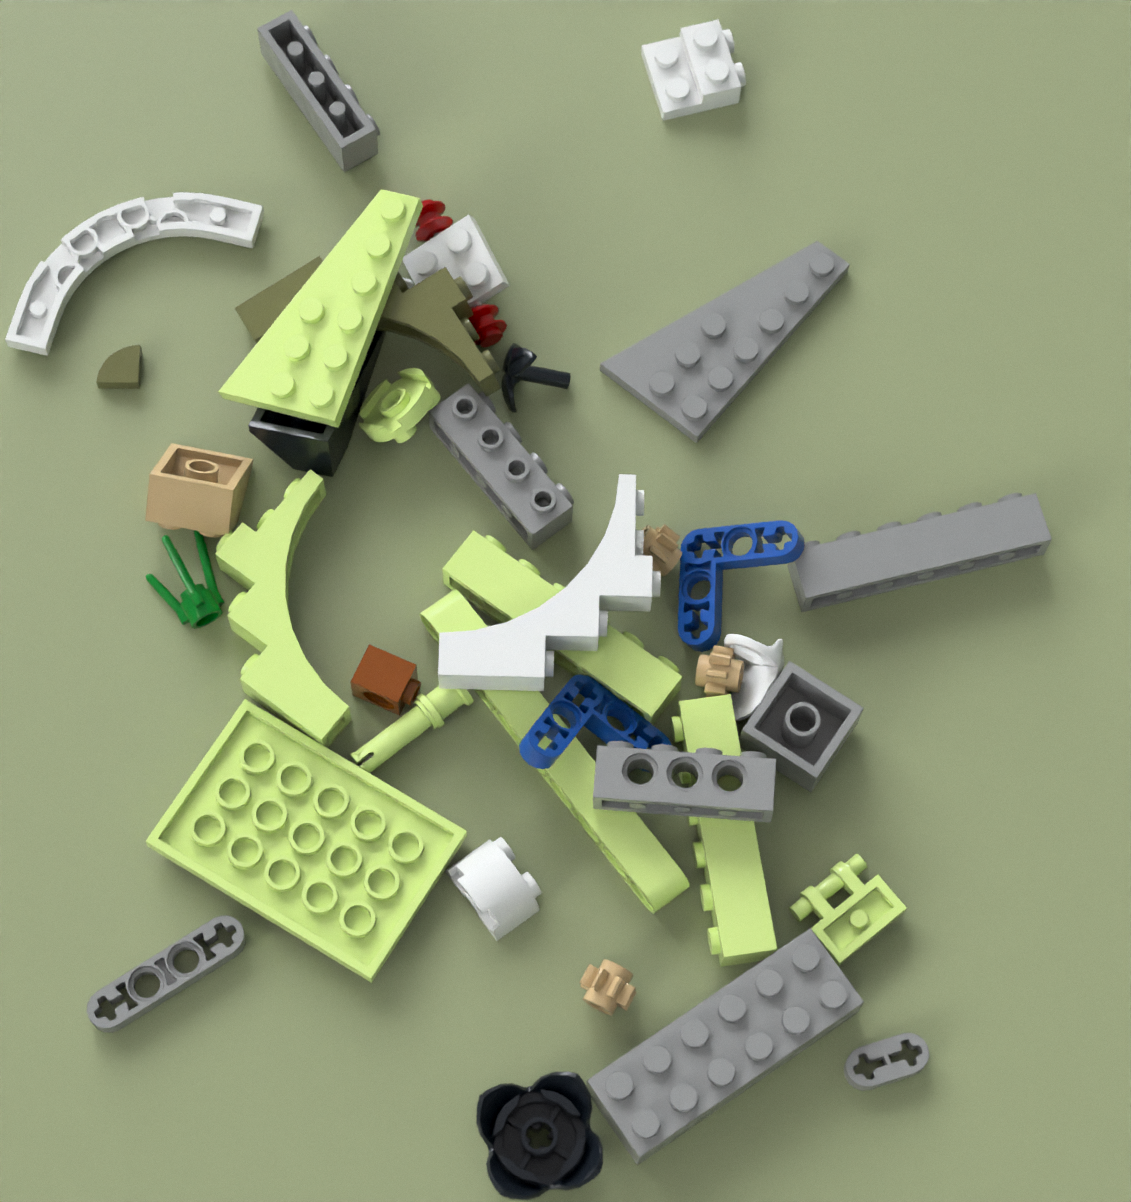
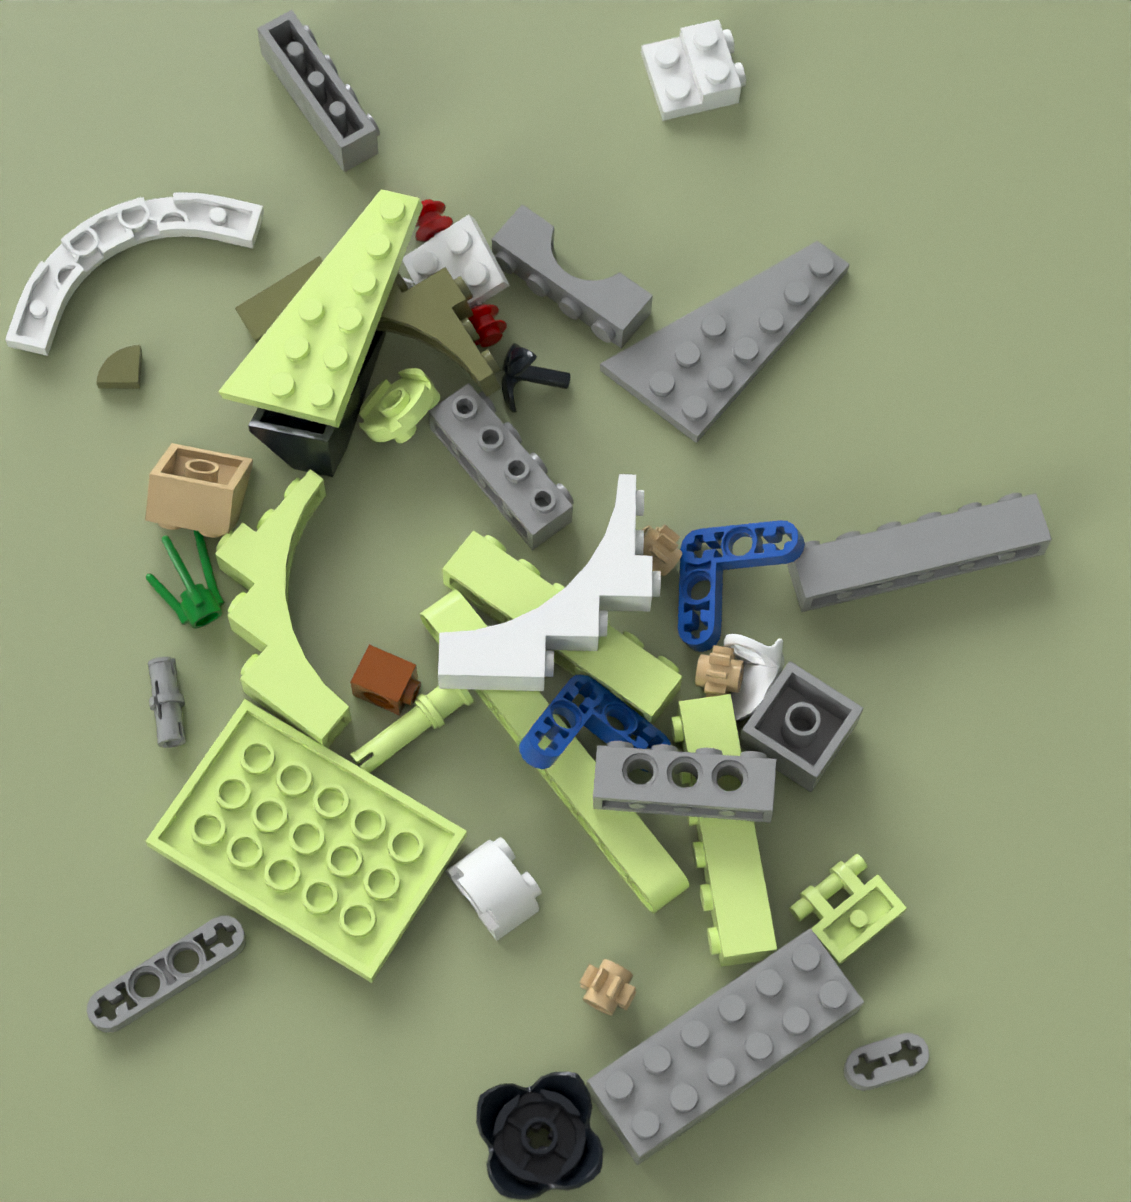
(166, 702): none -> light grey pin
(609, 306): none -> light grey arch

